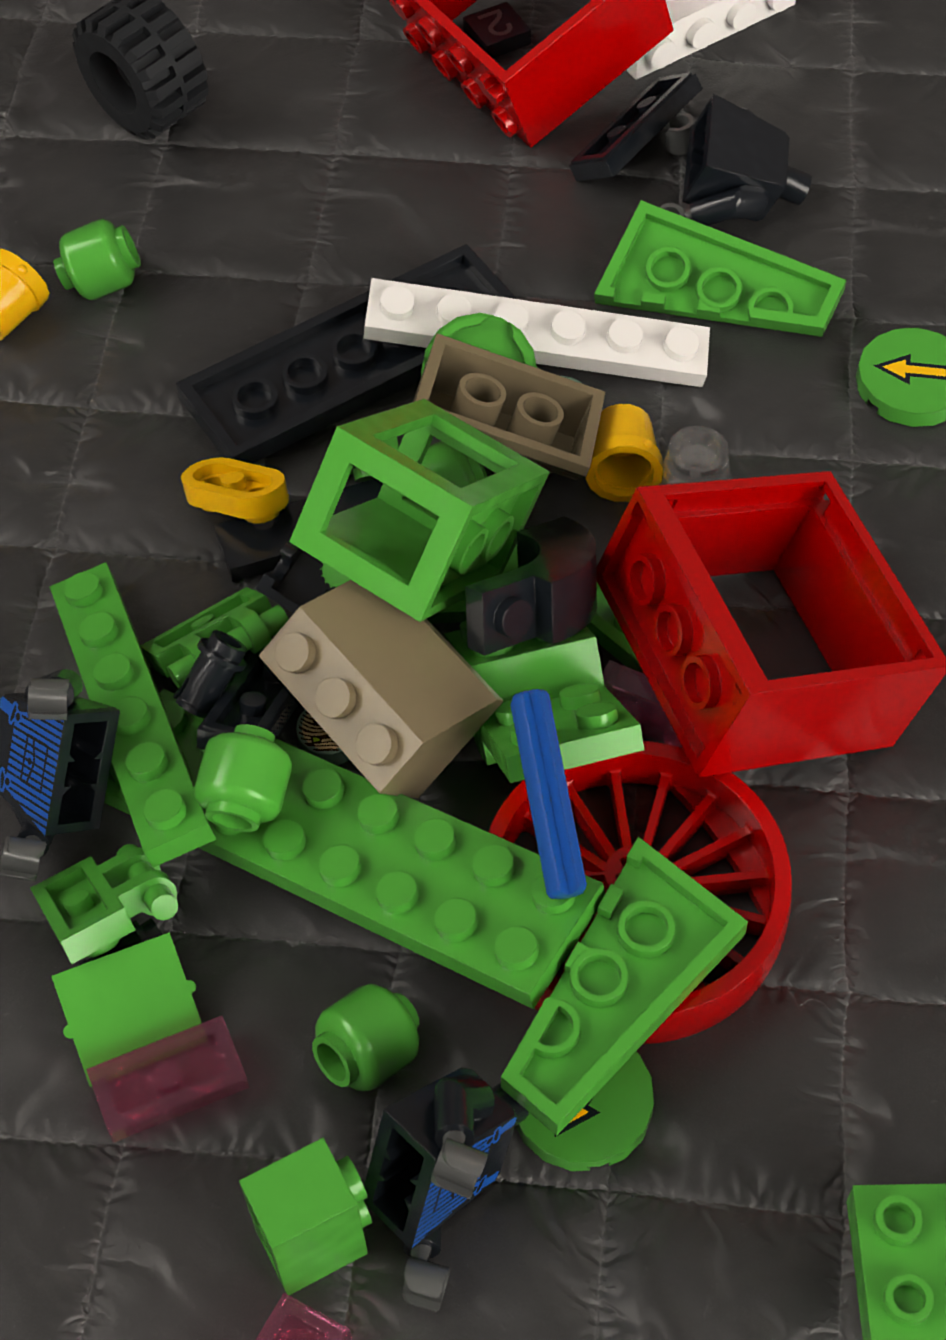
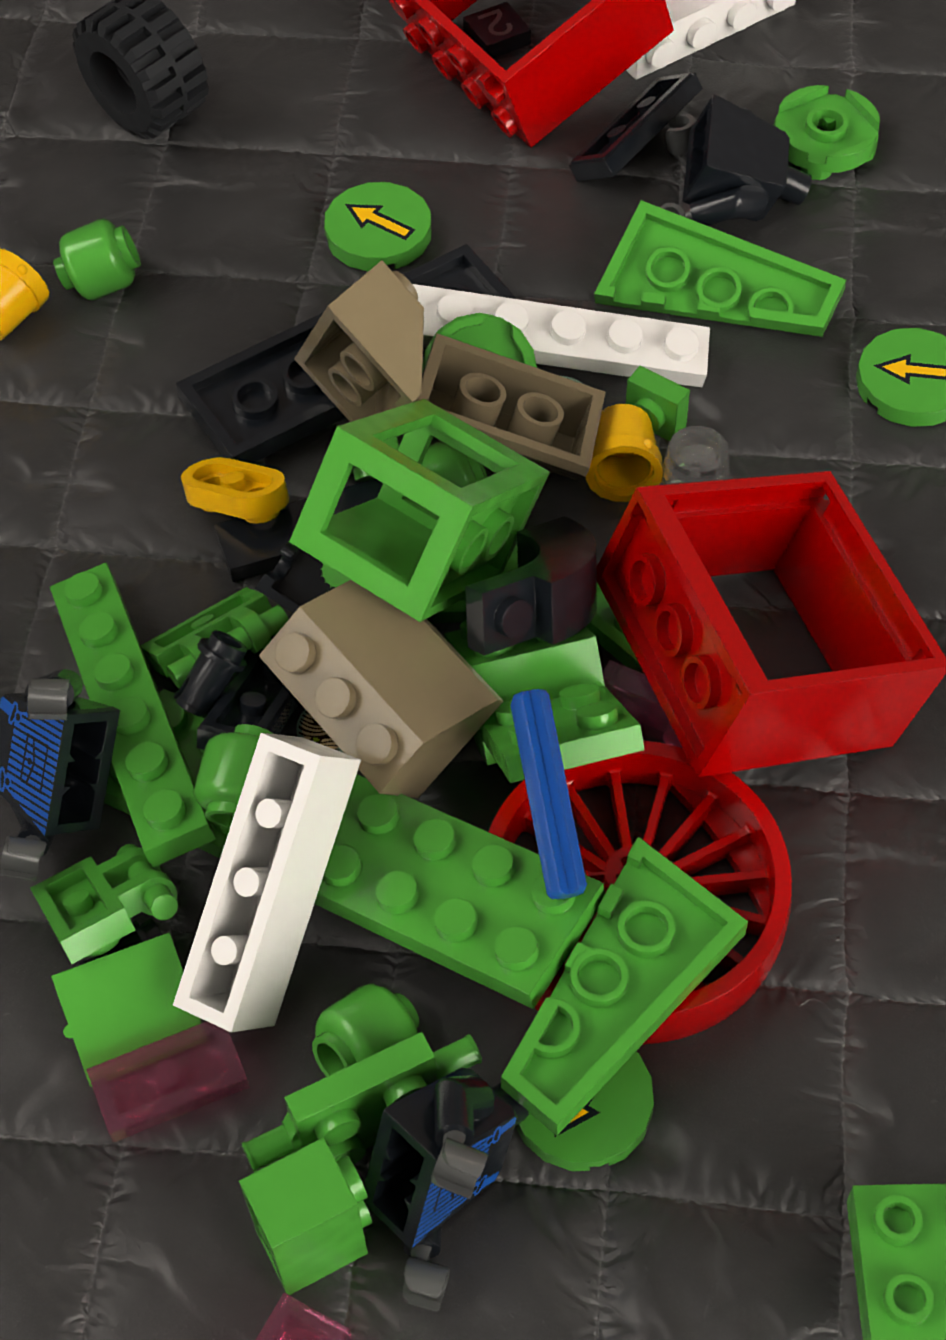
(266, 882): none -> white brick
(351, 1102): none -> bright green plate
(368, 345): none -> dark tan slope
(378, 224): none -> bright green tile
(661, 399): none -> bright green plate
(850, 126): none -> bright green plate

